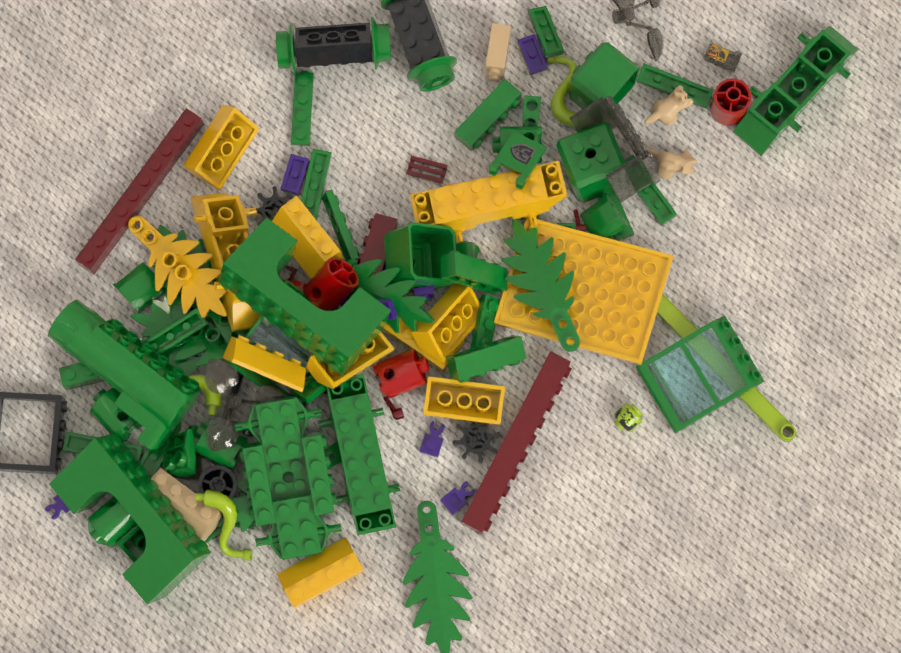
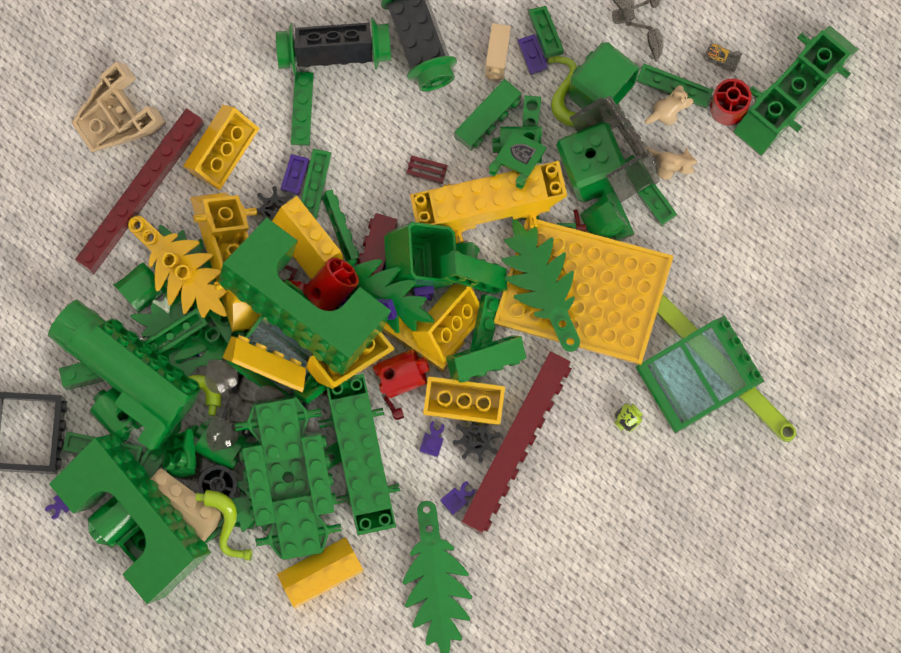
(109, 115): none -> tan wedge

